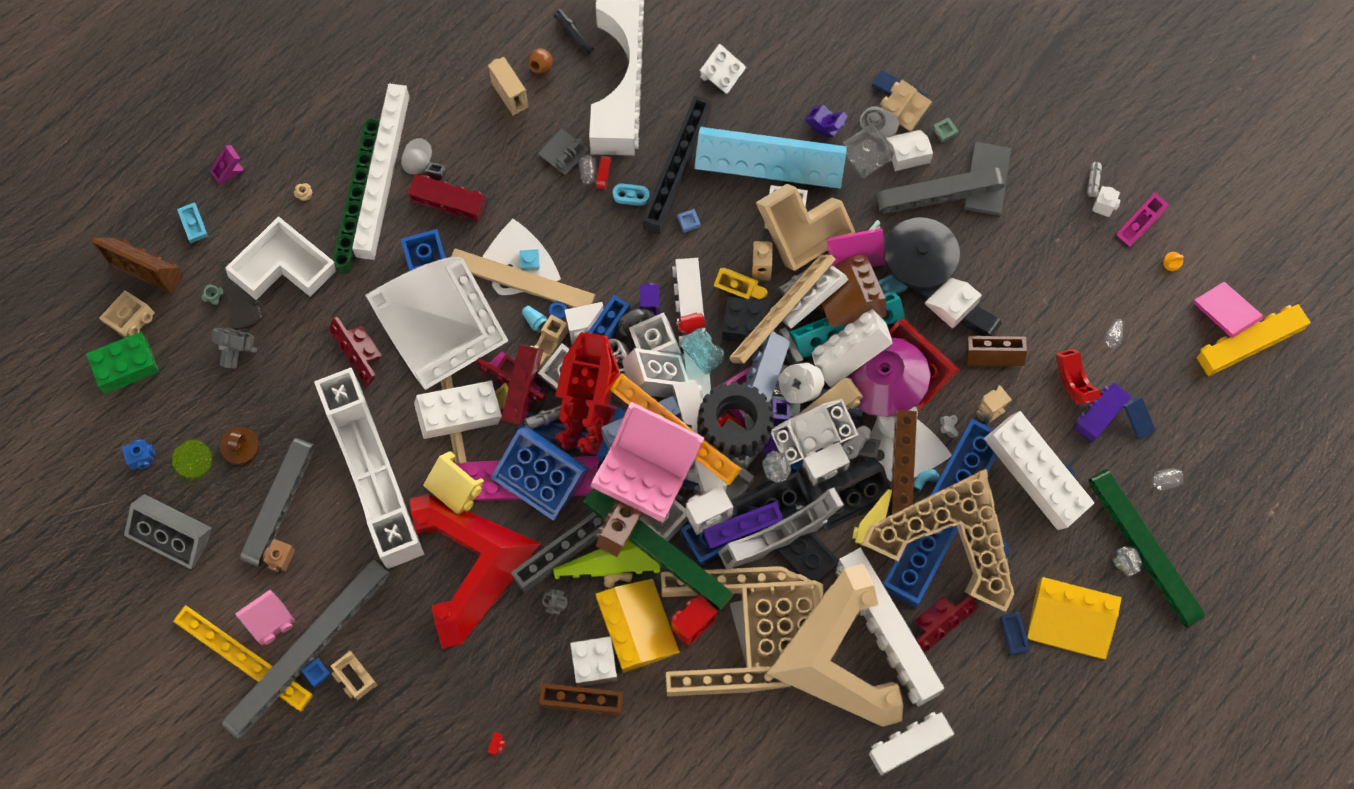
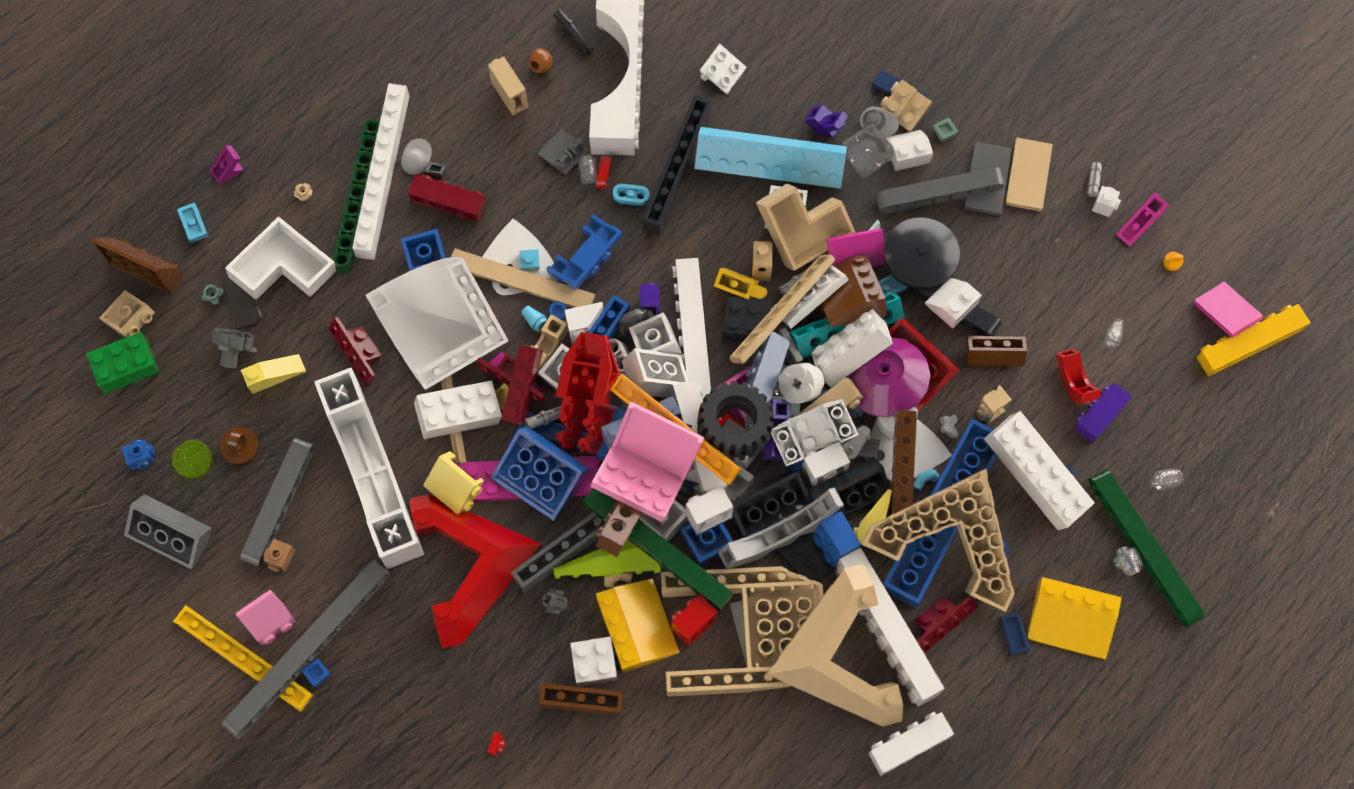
(272, 372): none -> light yellow slope
(350, 659): tan window -> none
(589, 256): none -> blue bracket
(688, 220): medium blue tile -> none
(691, 322): red brick -> none
(703, 351): clear light blue brick -> none
(742, 525): dark purple plate -> none
(776, 466): clear head -> none
(836, 538): none -> blue brick
(1028, 174): none -> tan tile
(1139, 417): dark blue tile -> none

